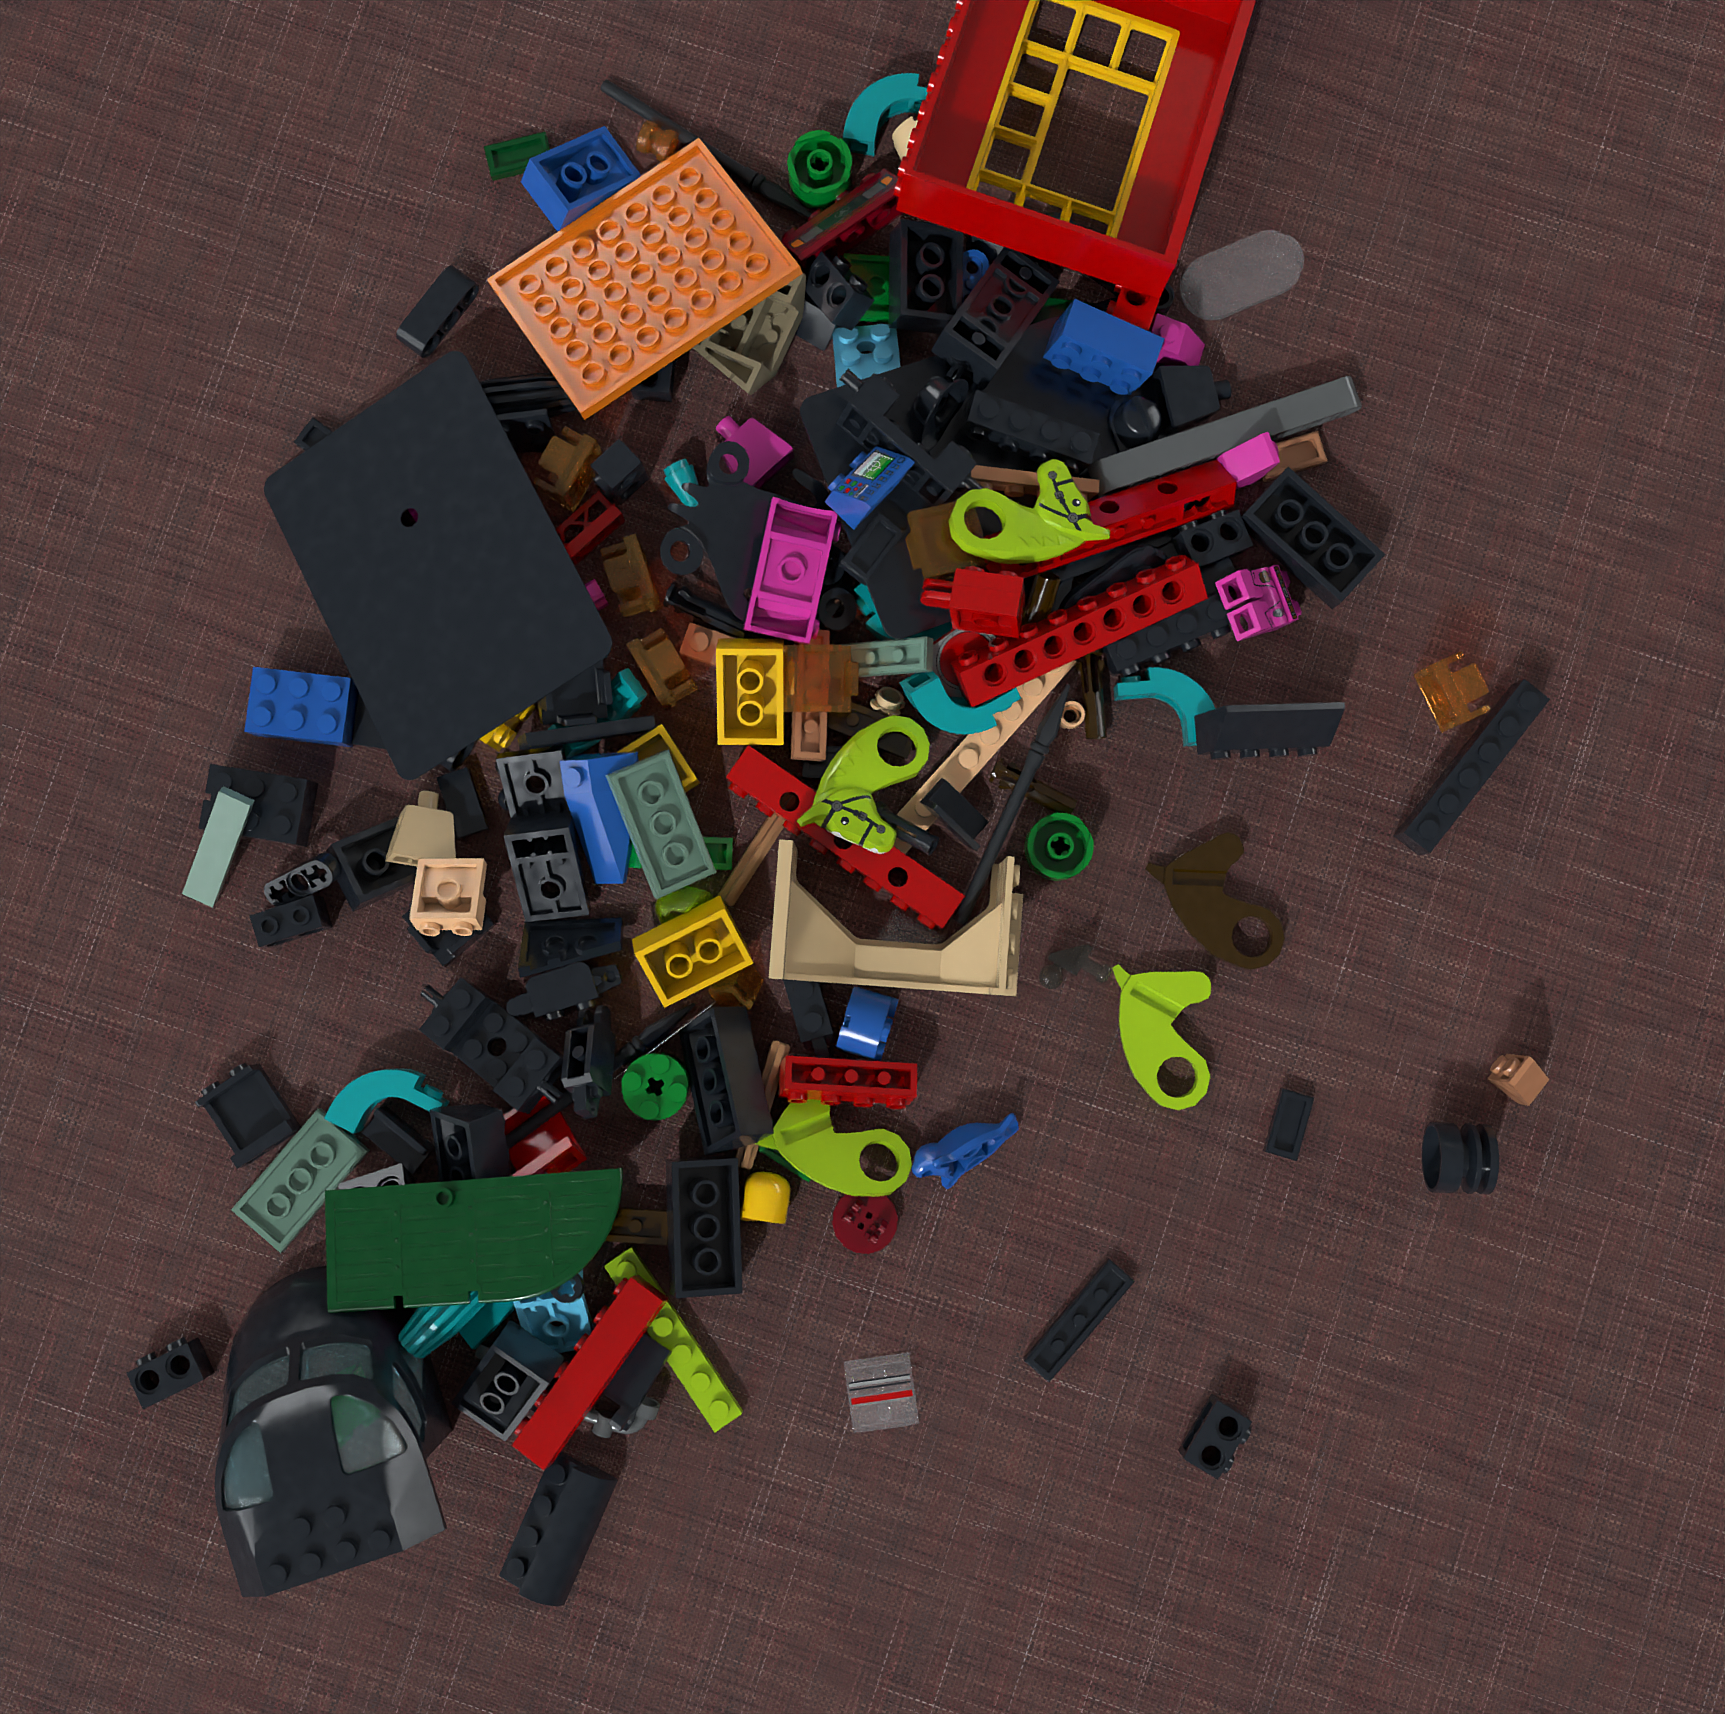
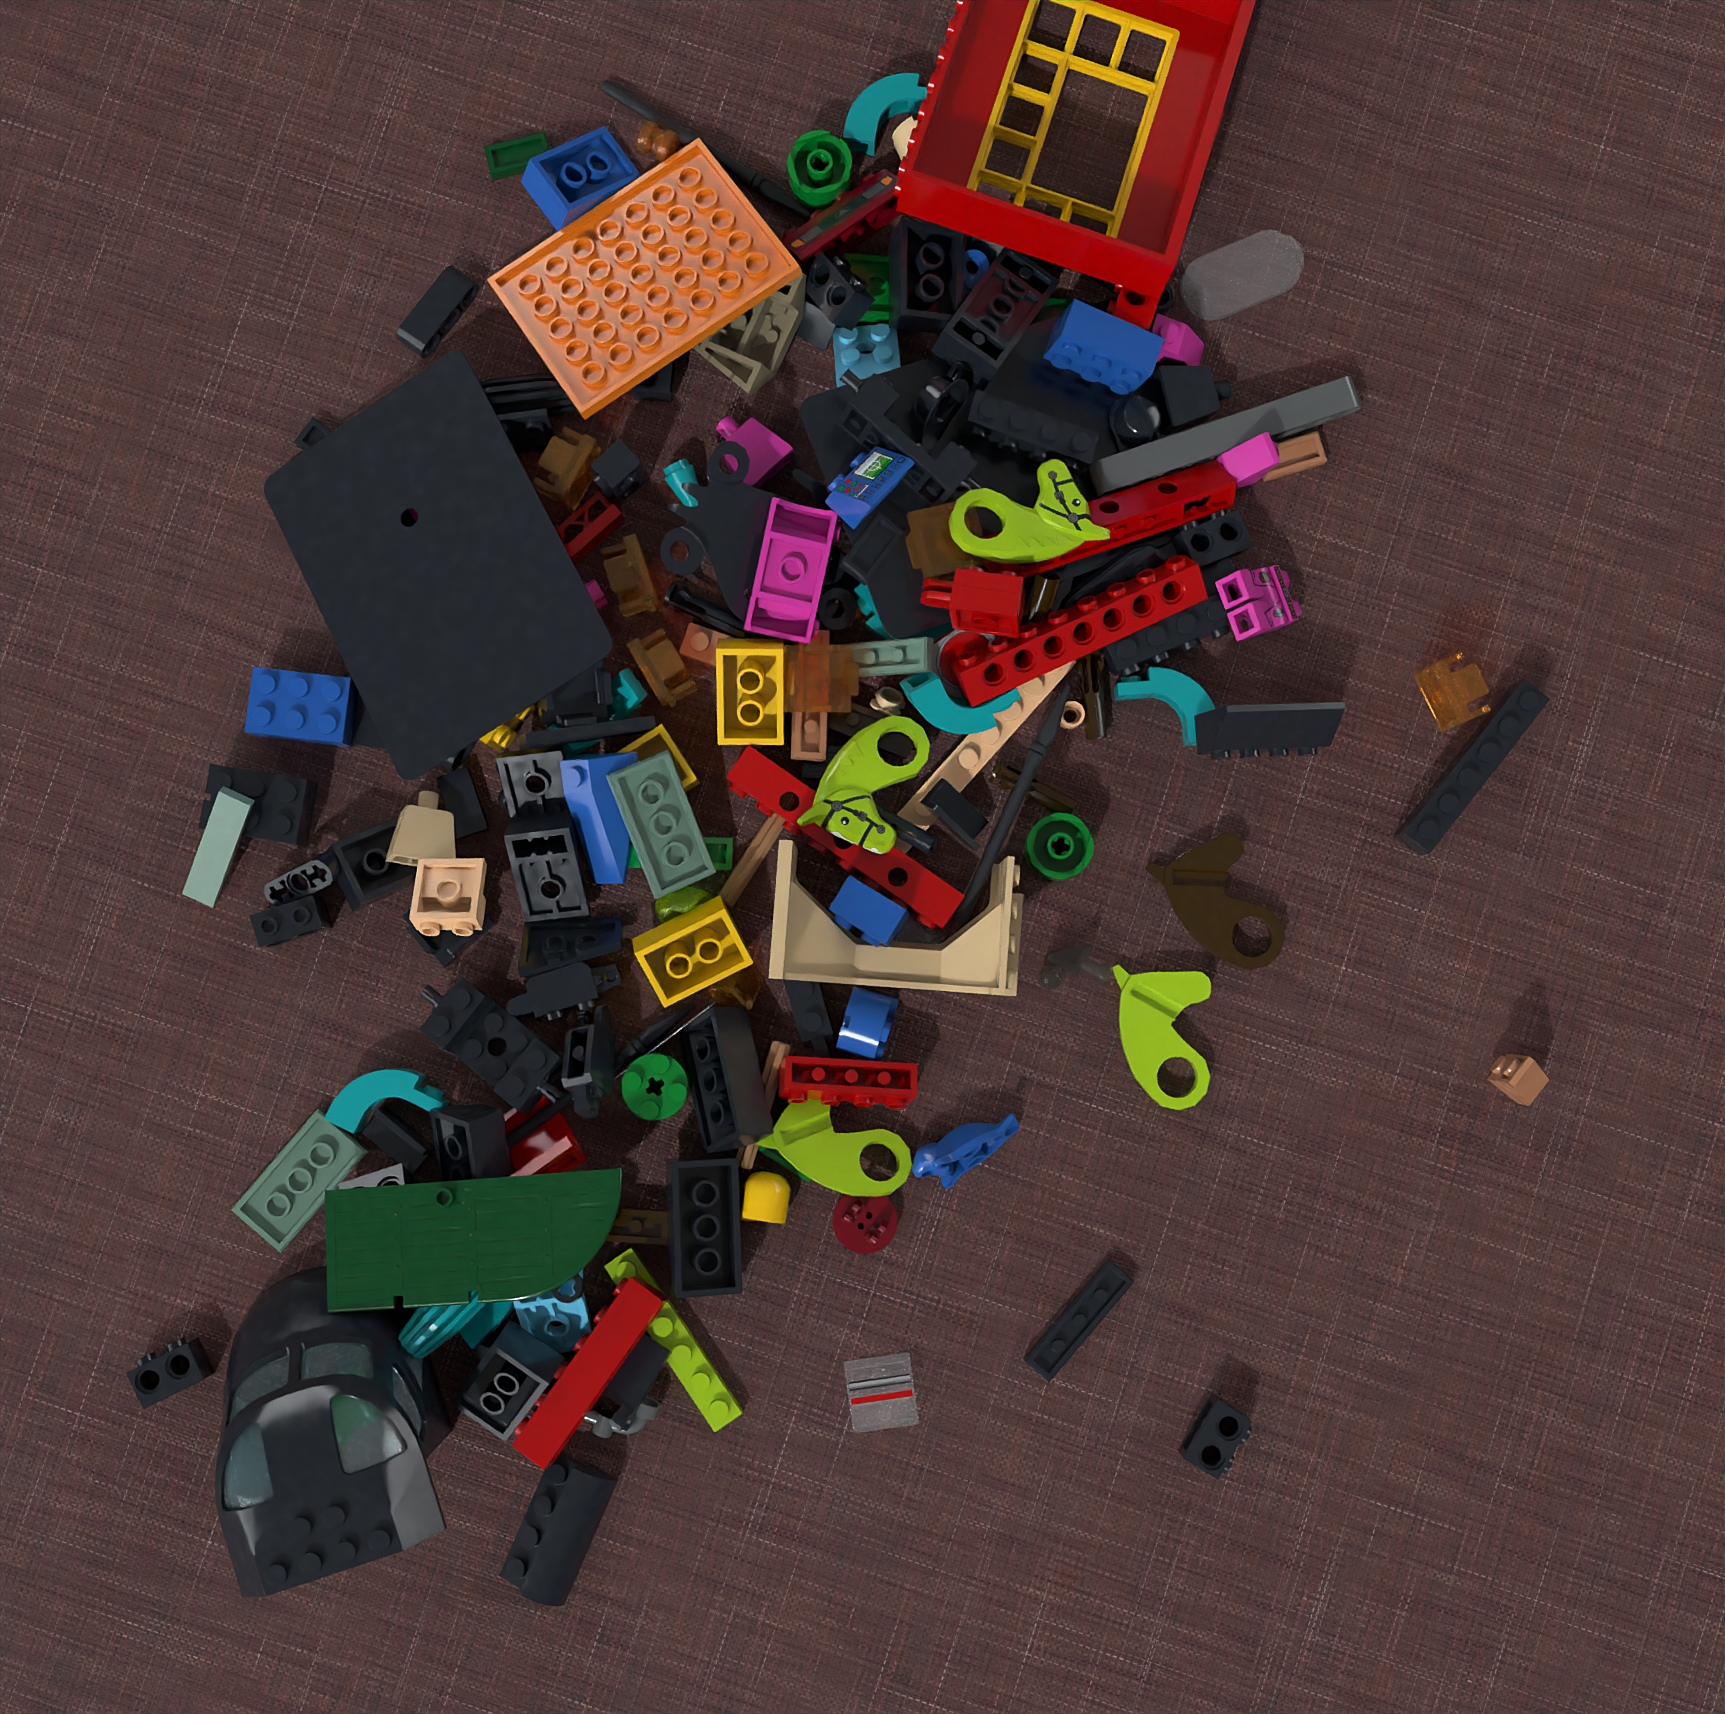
(249, 1113): black panel -> none
(869, 912): none -> blue slope
(1018, 482): nougat plate -> none
(1288, 1124): black tile -> none
(1311, 538): black brick -> none
(1460, 1158): black wheel -> none

